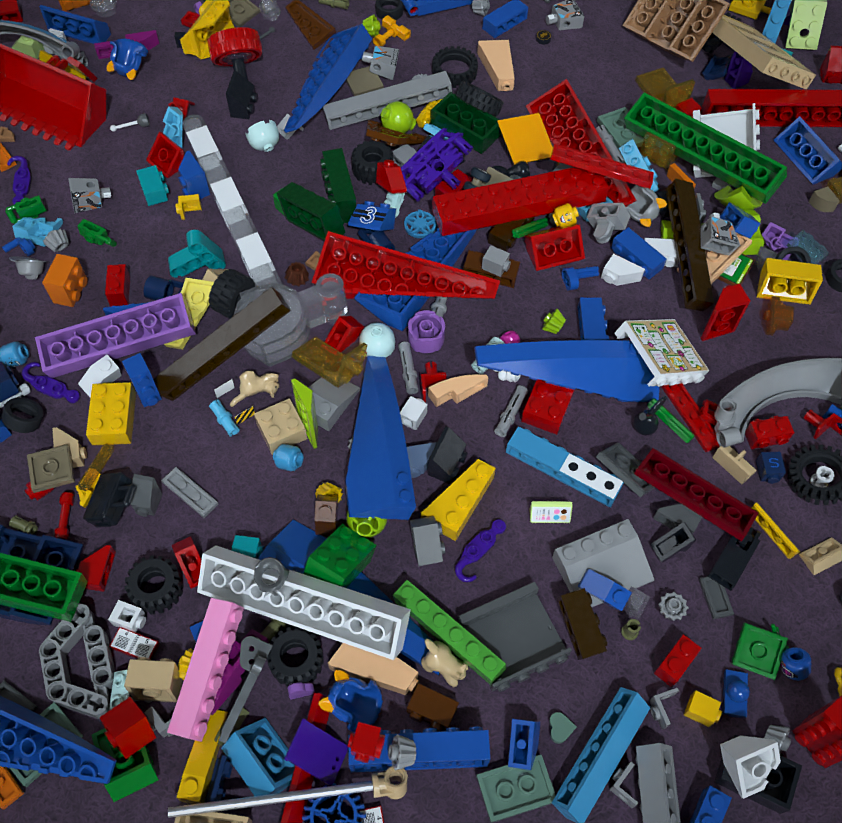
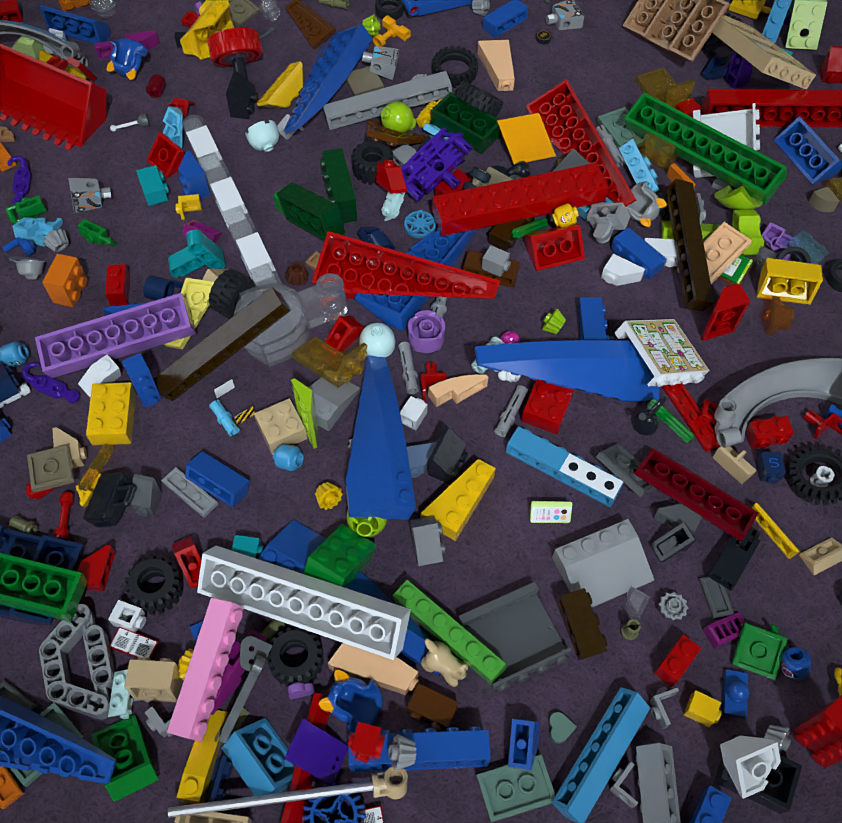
(19, 424): black tyre -> none
(127, 728): red head -> none
(155, 86): none -> dark red brick
(212, 233): none -> magenta slope
(217, 479): none -> blue brick
(252, 384): tan animal -> none
(265, 564): dark grey piece -> none
(284, 88): none -> yellow wedge
(326, 514): reddish brown slope -> none
(373, 216): blue slope -> none
(478, 548): dark purple piece -> none
(571, 276): blue piece -> none
(602, 166): red plate -> none
(605, 589): blue slope -> none
(714, 638): none -> magenta slope
(718, 235): light grey torso -> none
(741, 220): blue slope -> none

